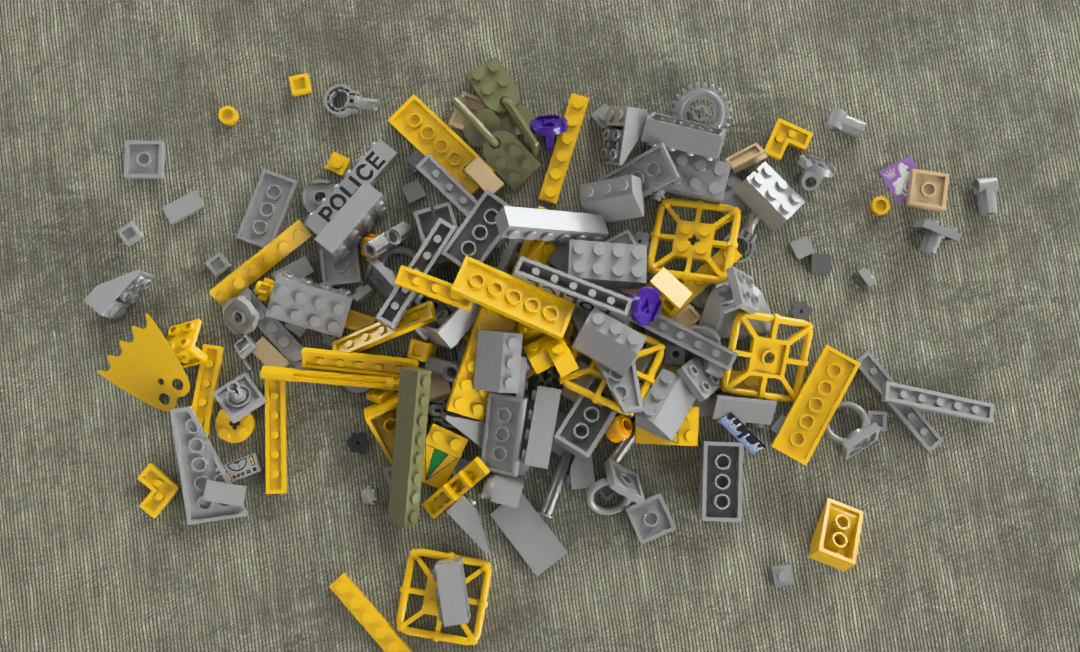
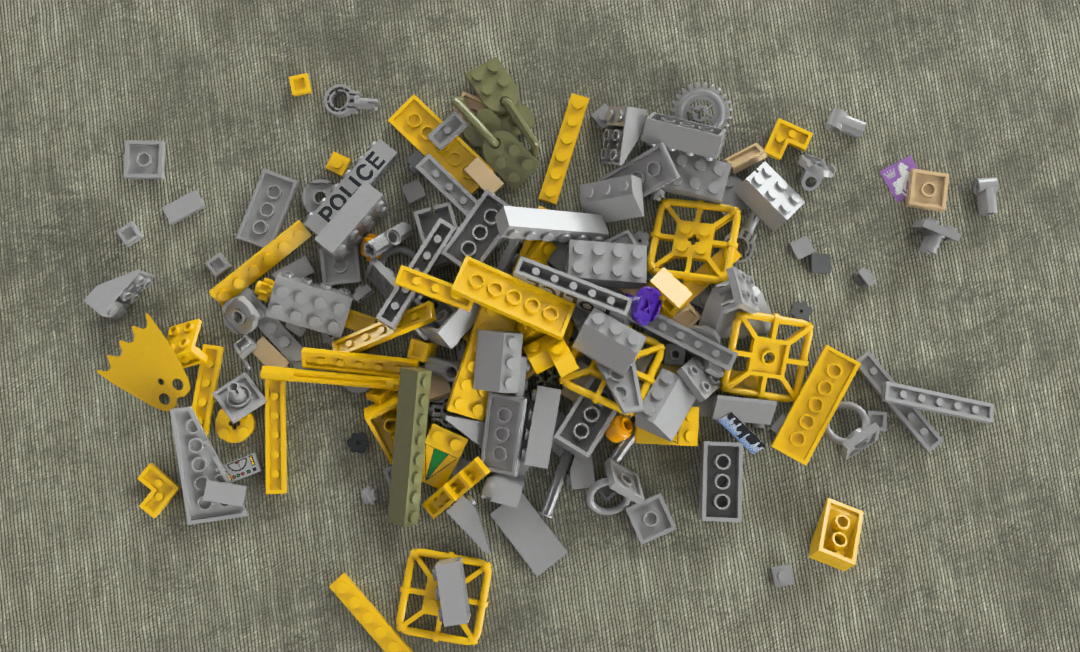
(228, 115): yellow tile -> none
(447, 131): none -> light grey plate
(548, 126): dark purple tile -> none
(879, 206): yellow tile -> none

